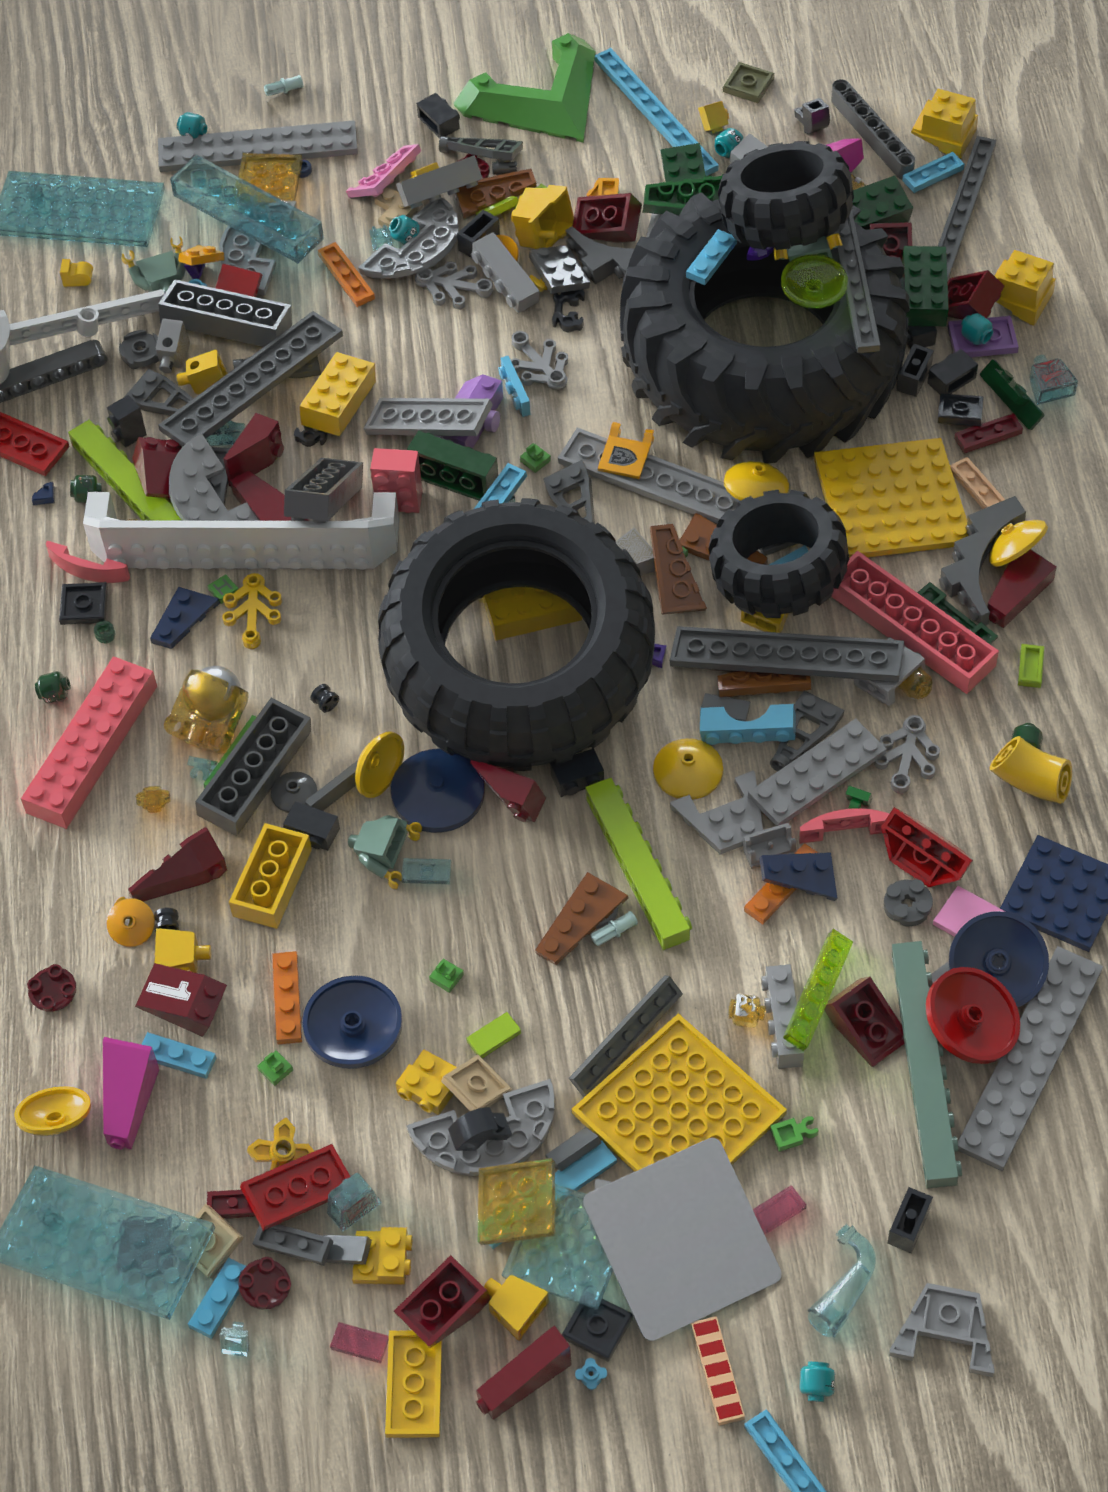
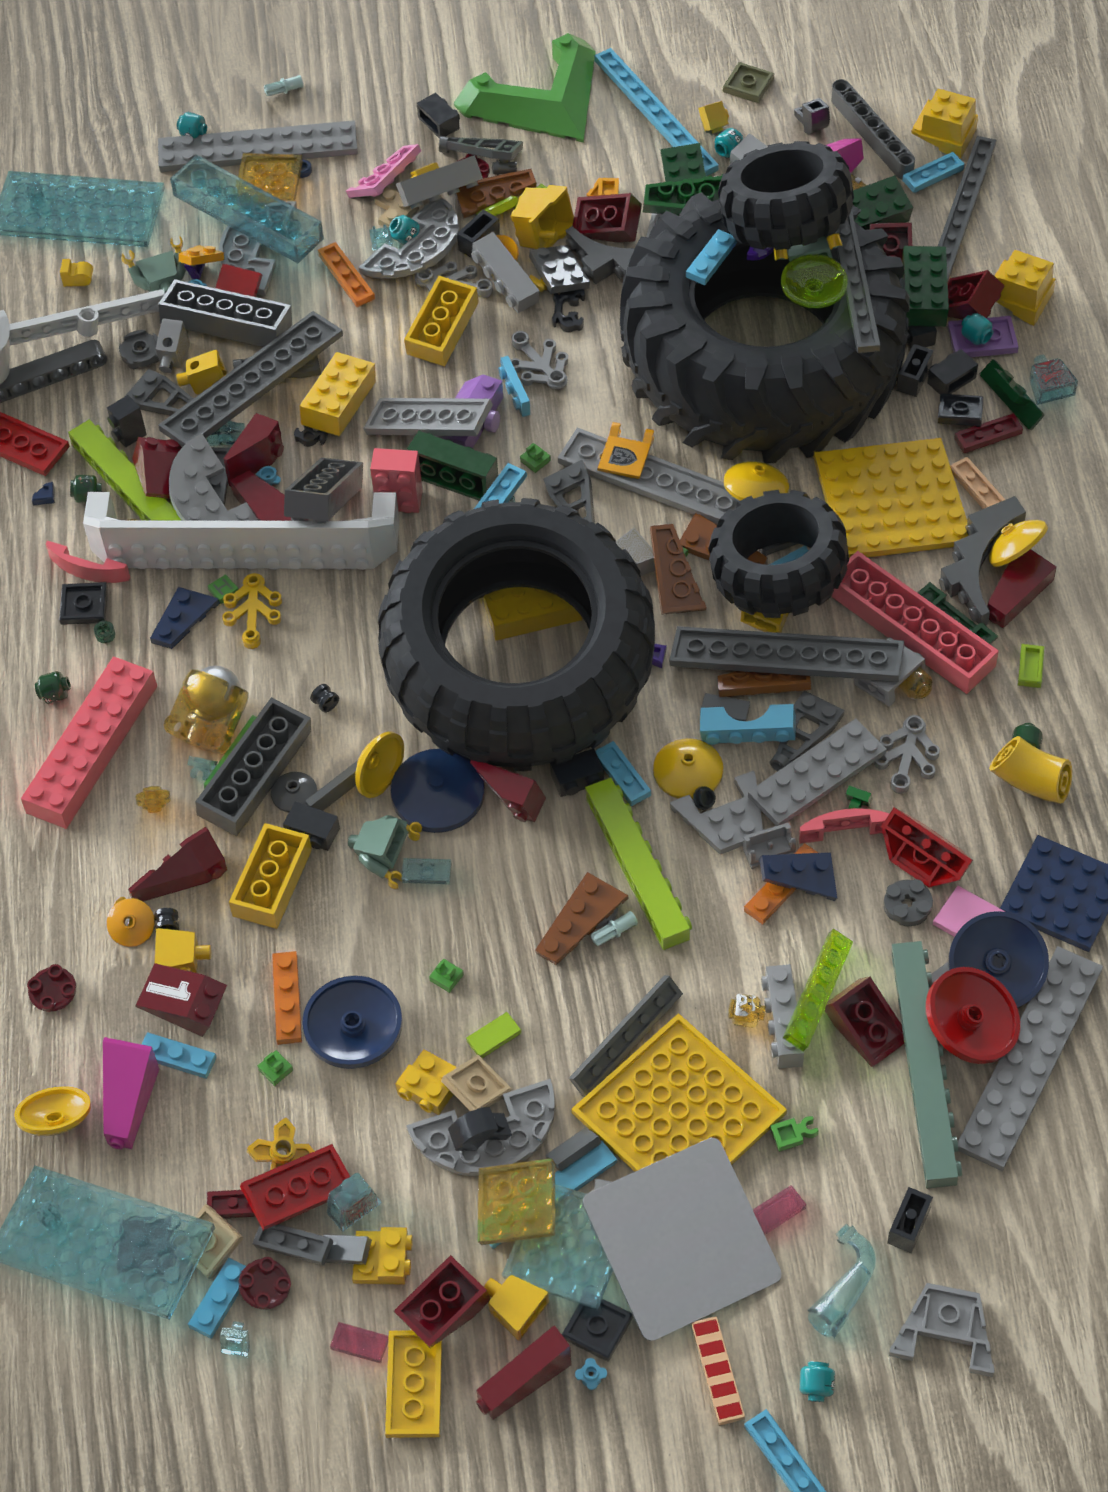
(269, 475): none -> medium azure plate
(441, 321): none -> yellow brick
(623, 773): none -> medium azure plate
(704, 798): none -> black plate

